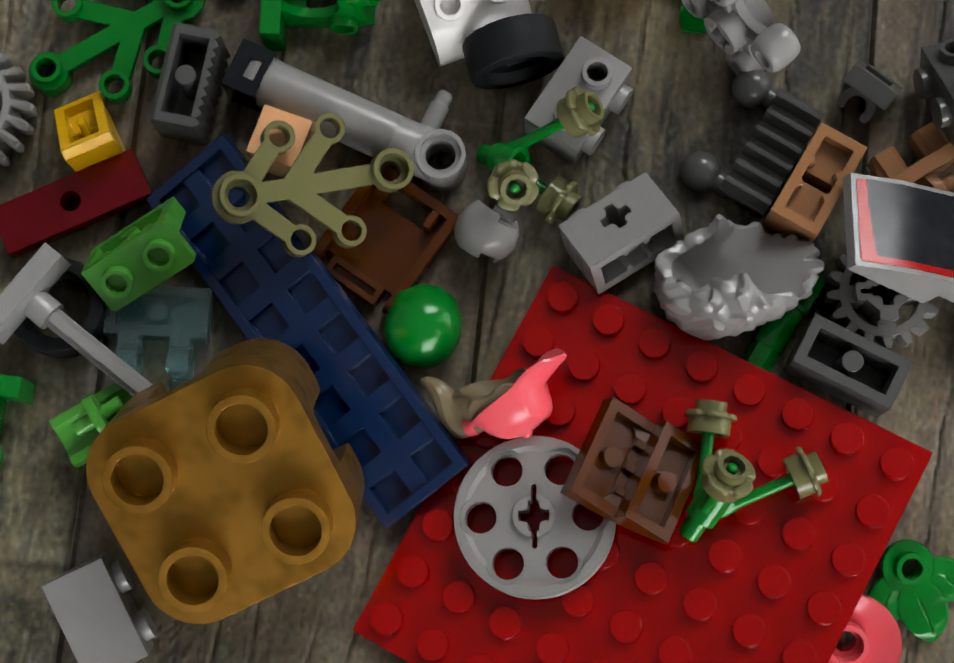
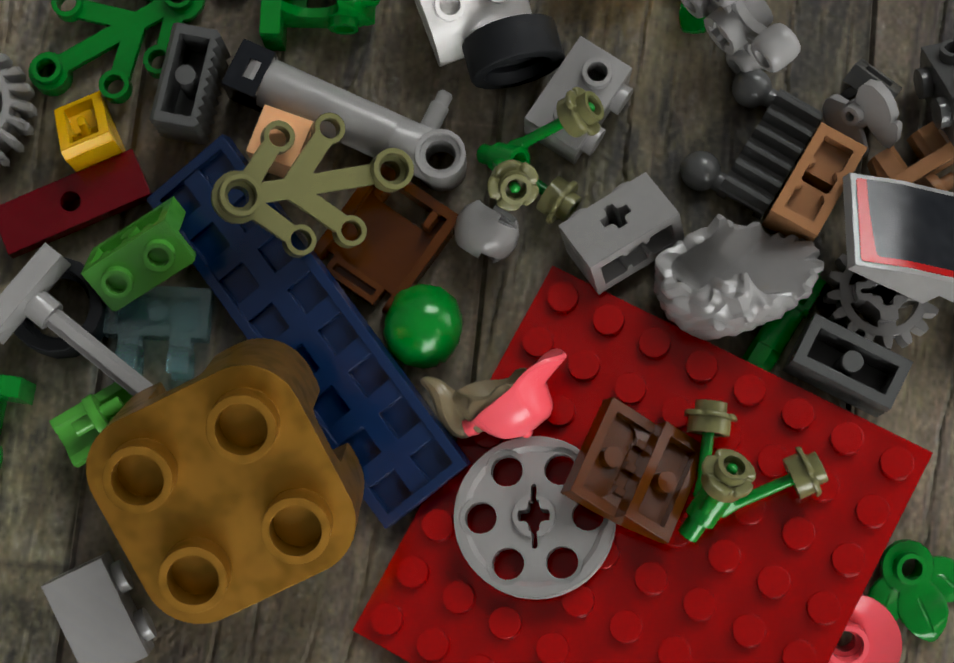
(871, 108): none -> light grey piece

